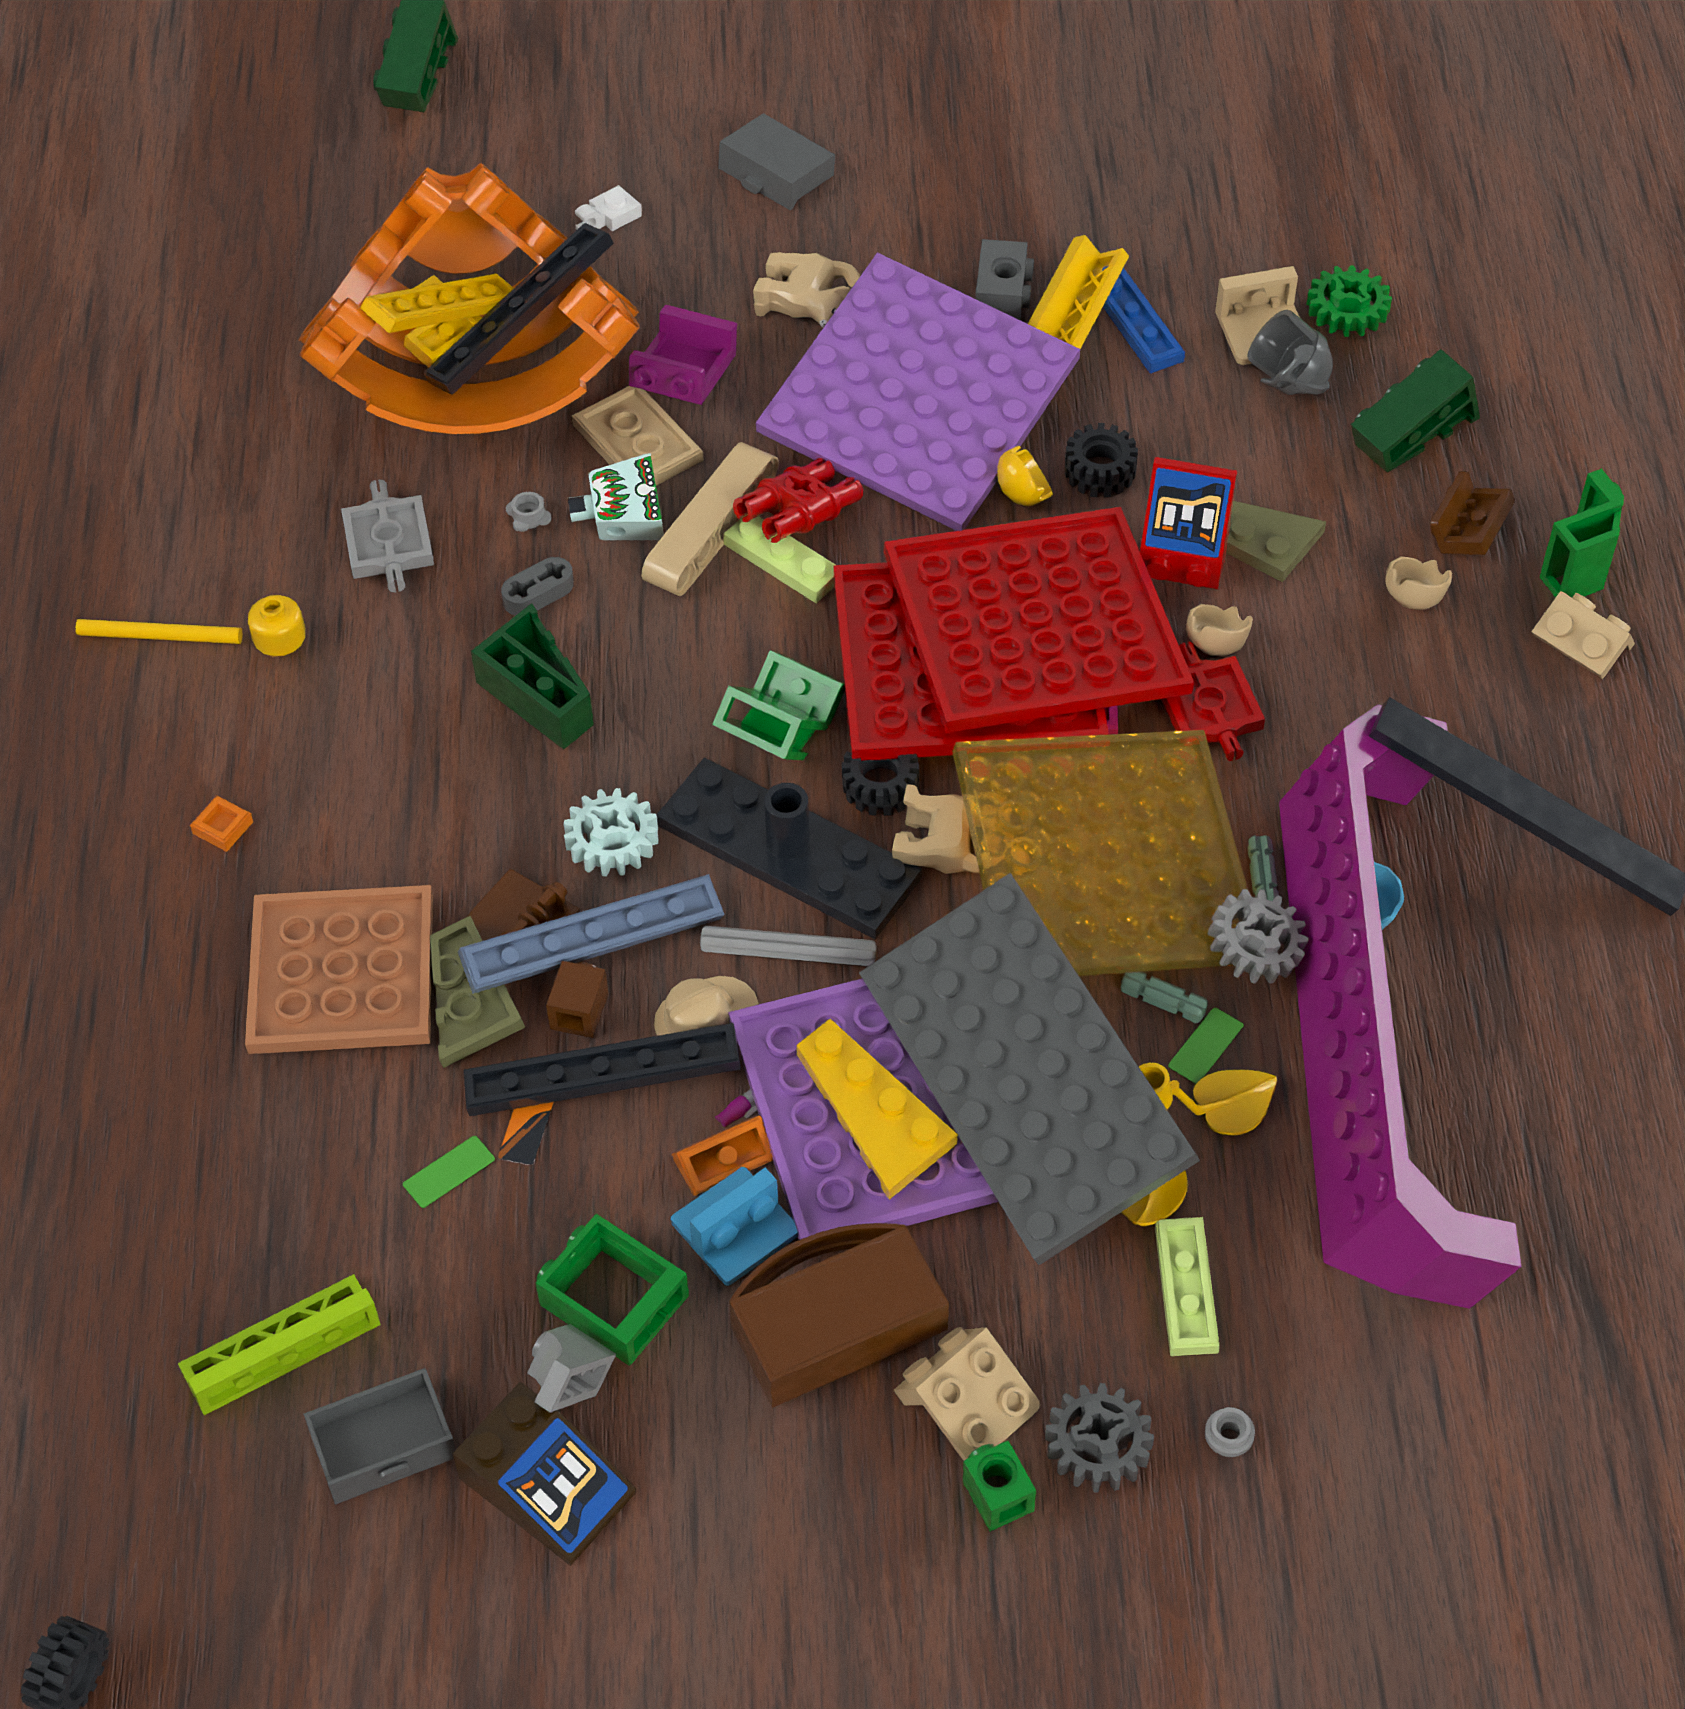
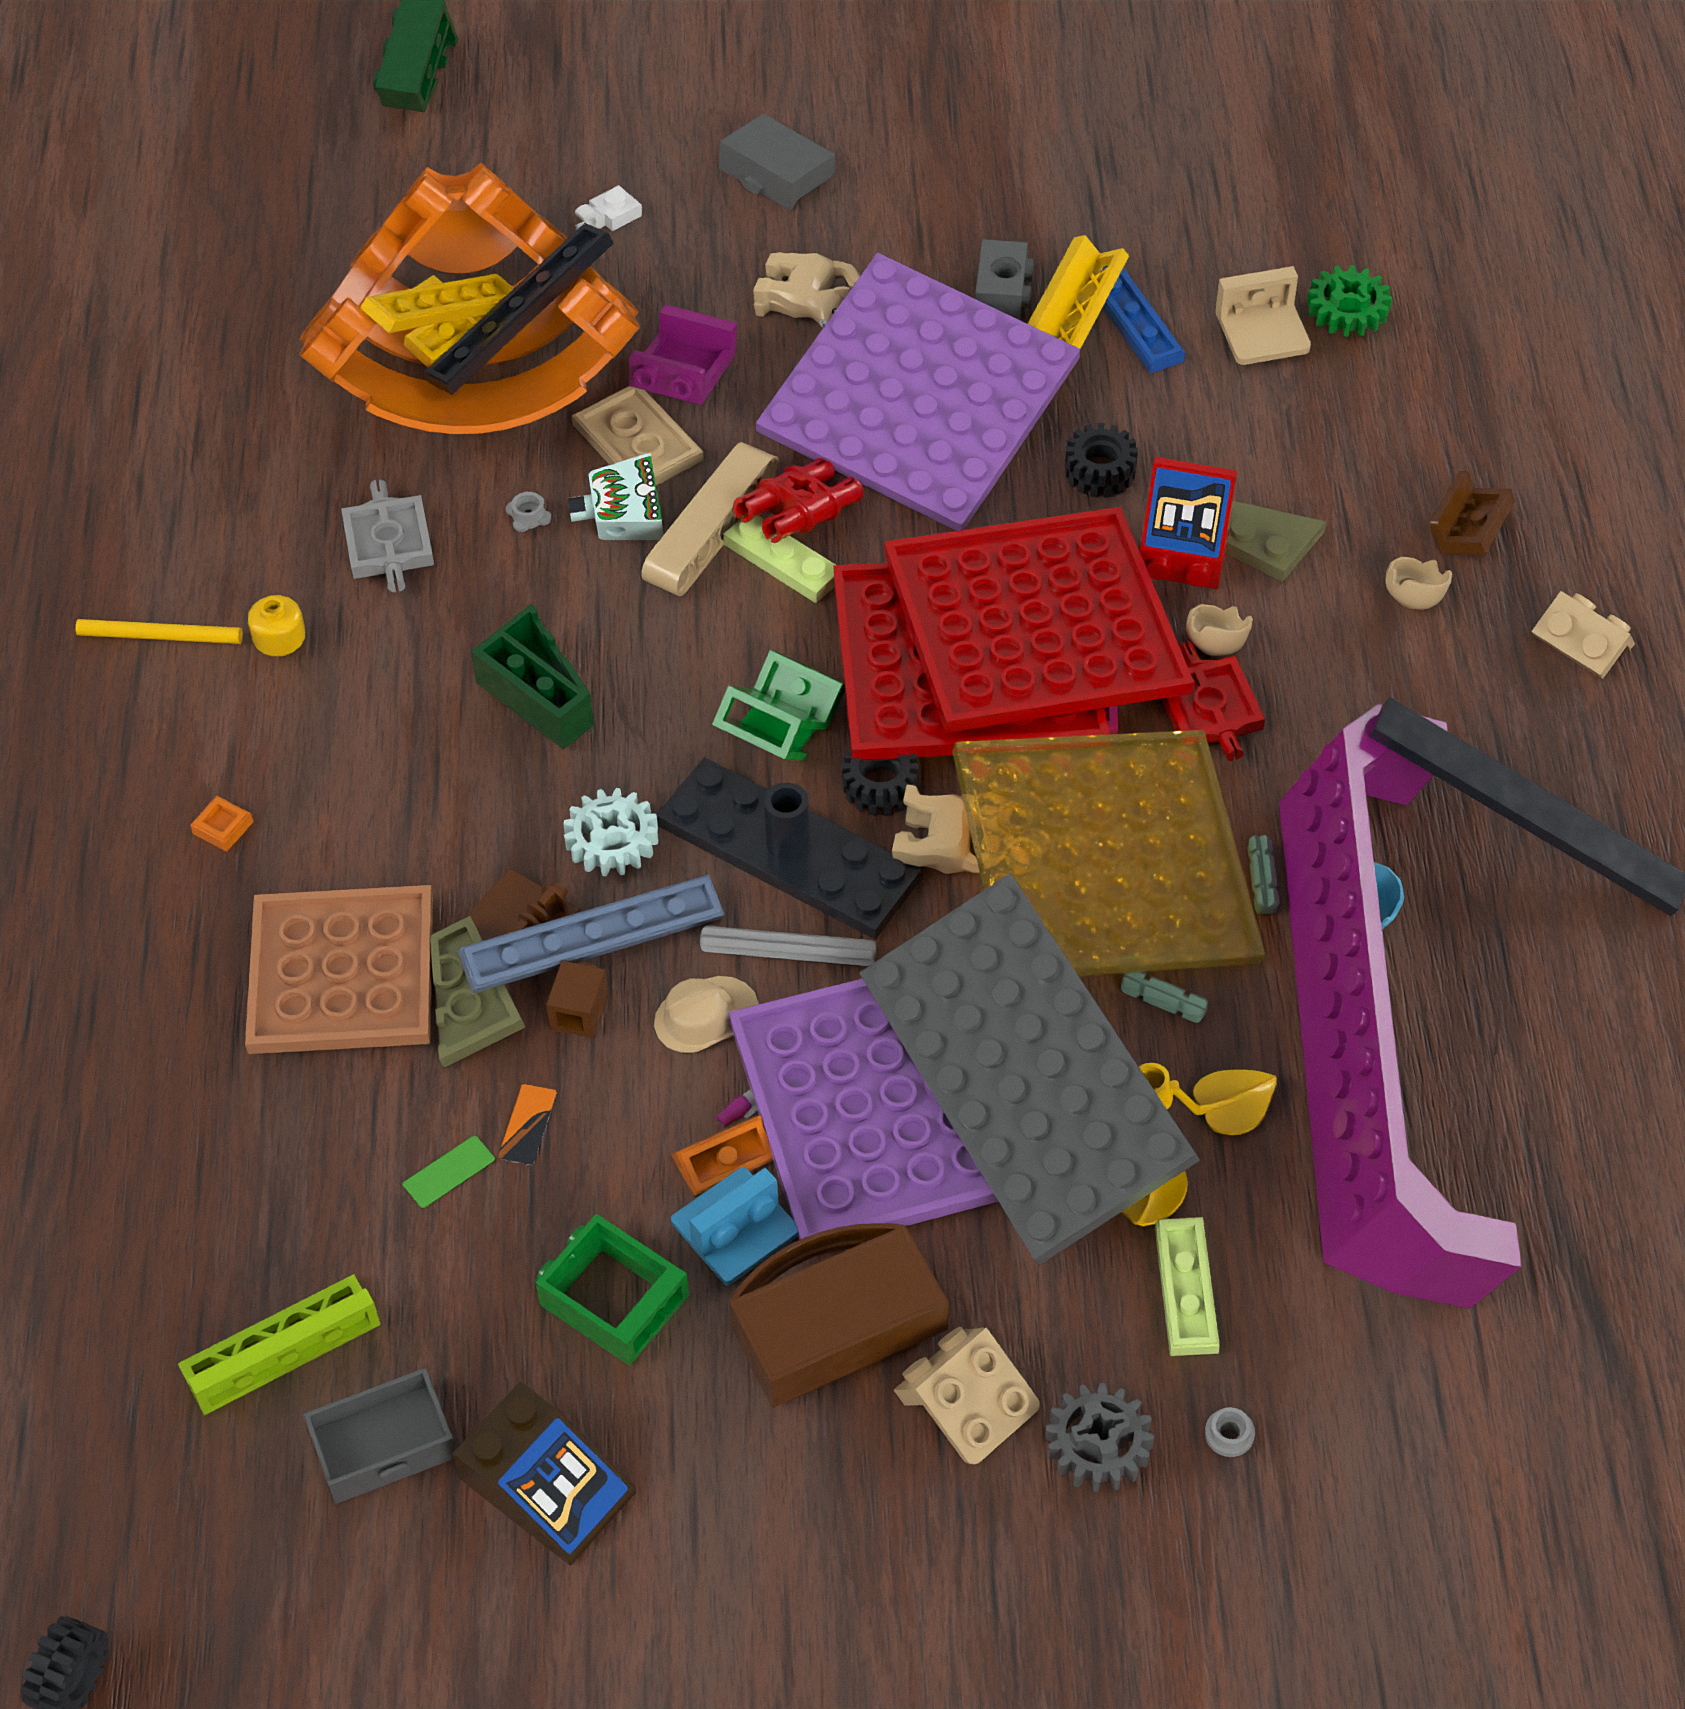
(537, 585): dark grey beam -> none
(568, 1367): light grey arch -> none
(601, 1069): black tile -> none
(885, 1119): yellow wing -> none
(998, 1504): green brick -> none
(1022, 478): yellow hair -> none
(1205, 1045): bright green sticker -> none
(1257, 936): light grey gear -> none
(1292, 355): dark grey helmet -> none
(1416, 411): dark green wedge -> none
(1585, 542): green piece -> none

